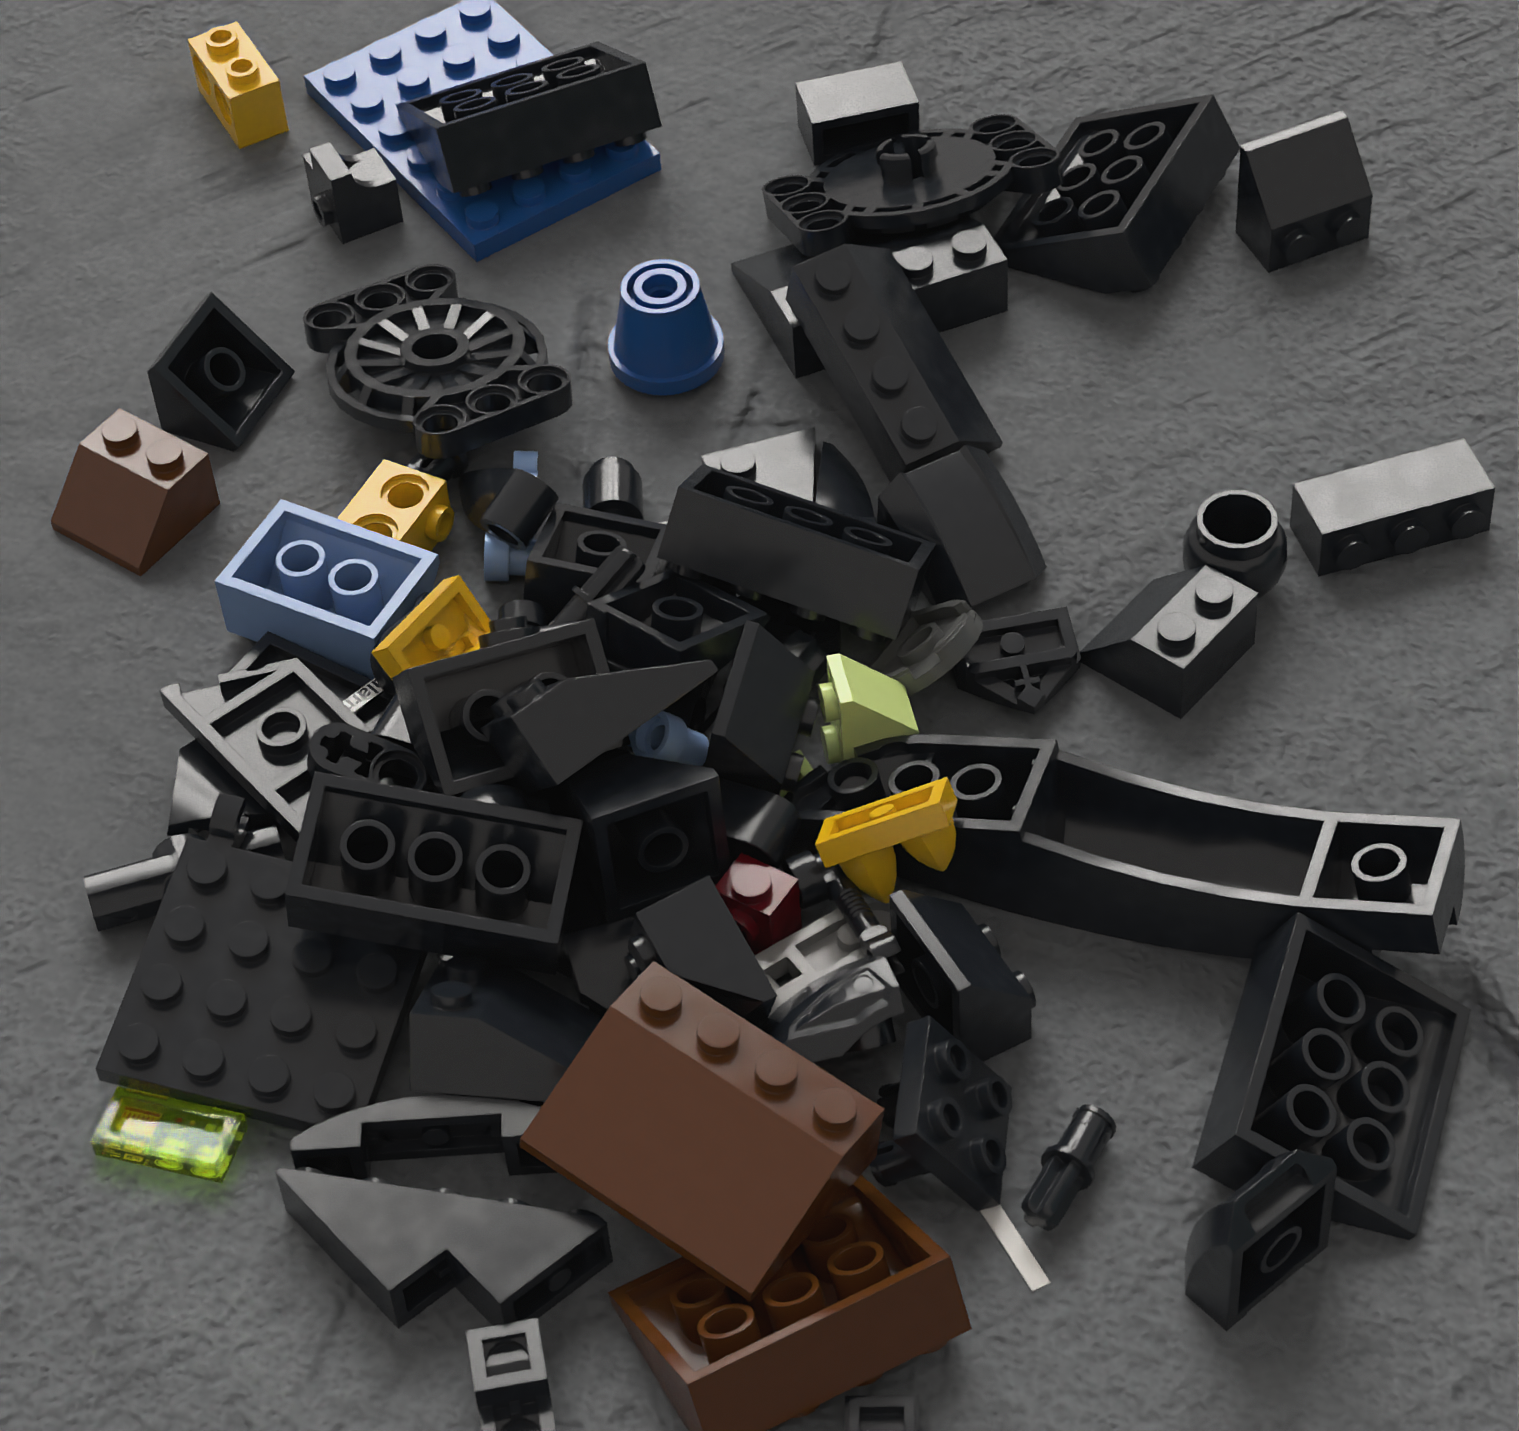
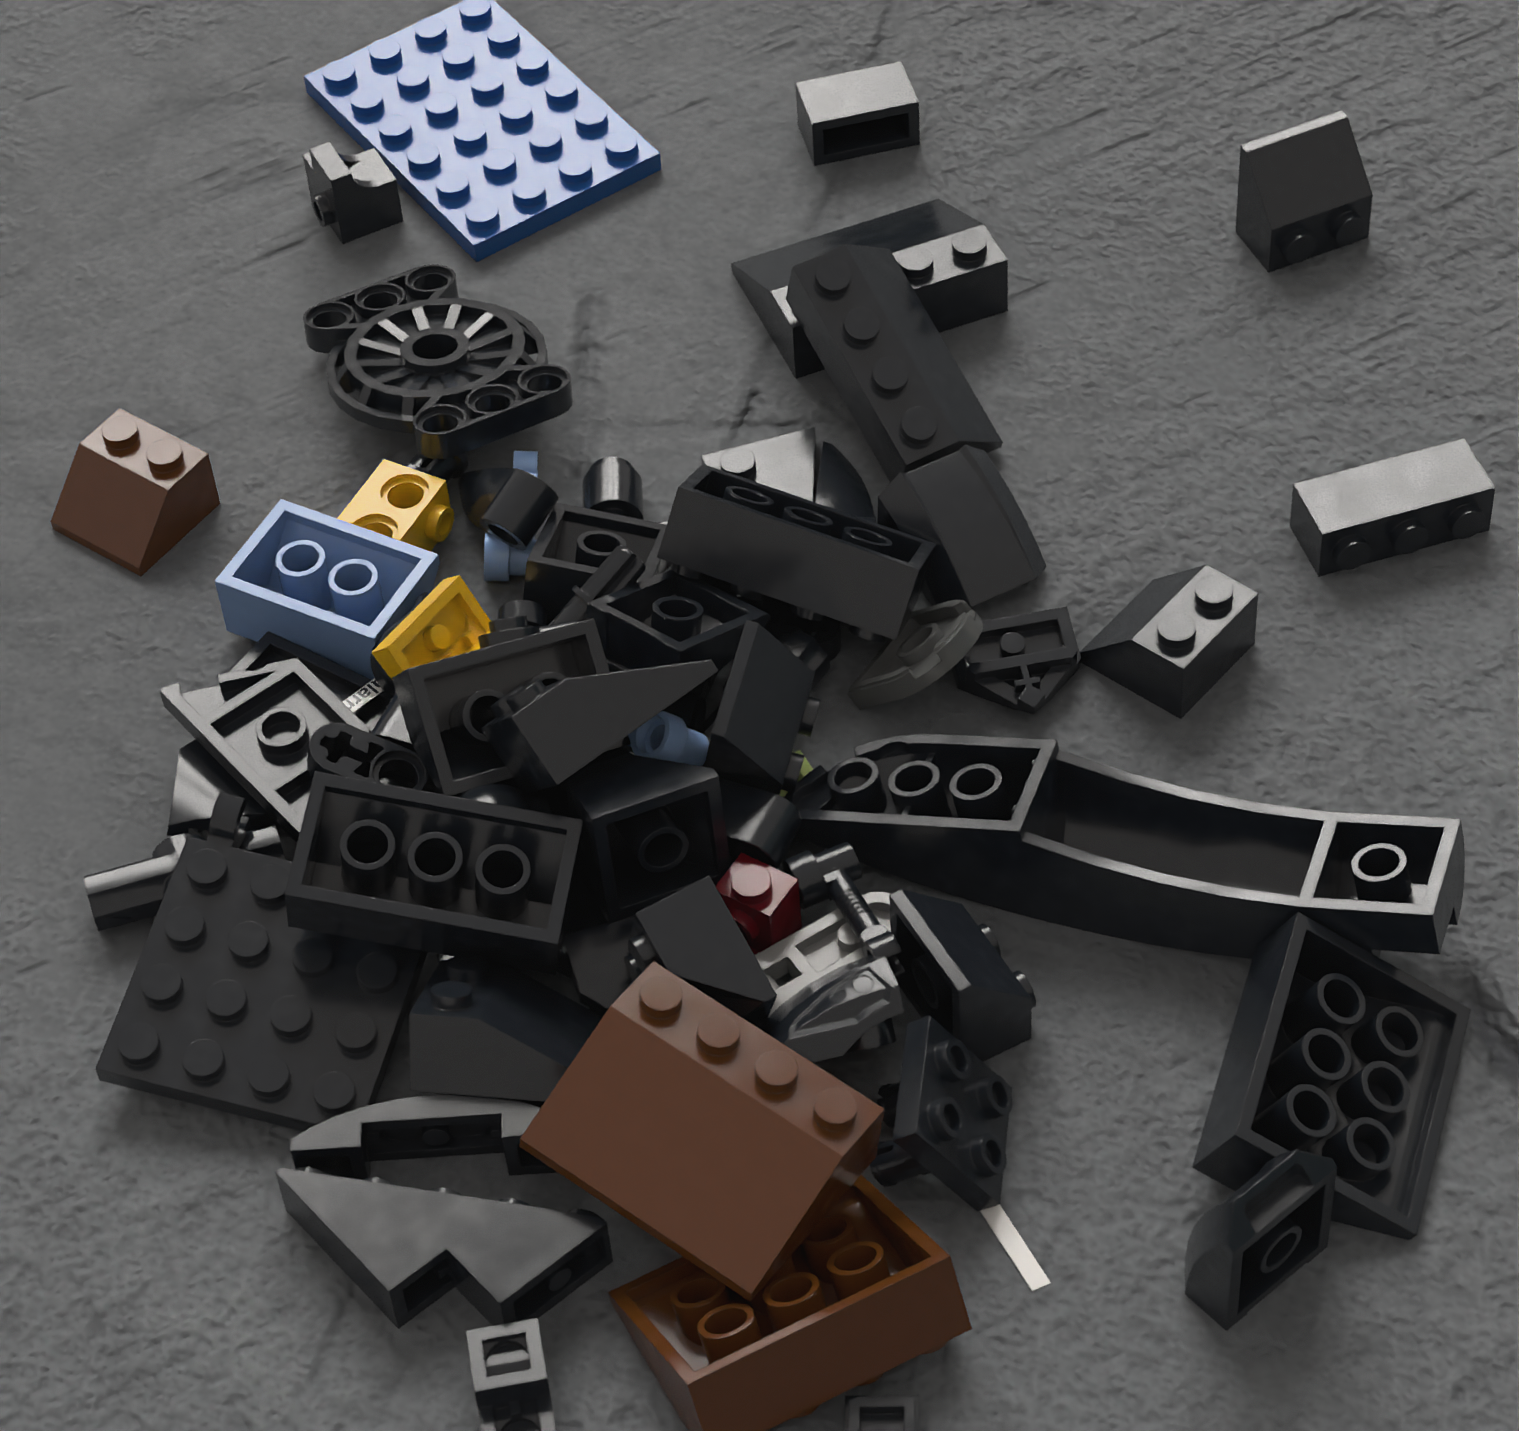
(169, 1134): clear neon green tile -> none
(215, 377): black slope -> none
(238, 84): yellow brick -> none
(532, 117): black slope -> none
(664, 330): blue piece -> none
(861, 708): yellowish green slope -> none
(865, 836): yellow tile -> none
(910, 182): black piece -> none
(1068, 1167): black axle -> none
(1124, 197): black slope -> none
(1238, 537): black piece -> none

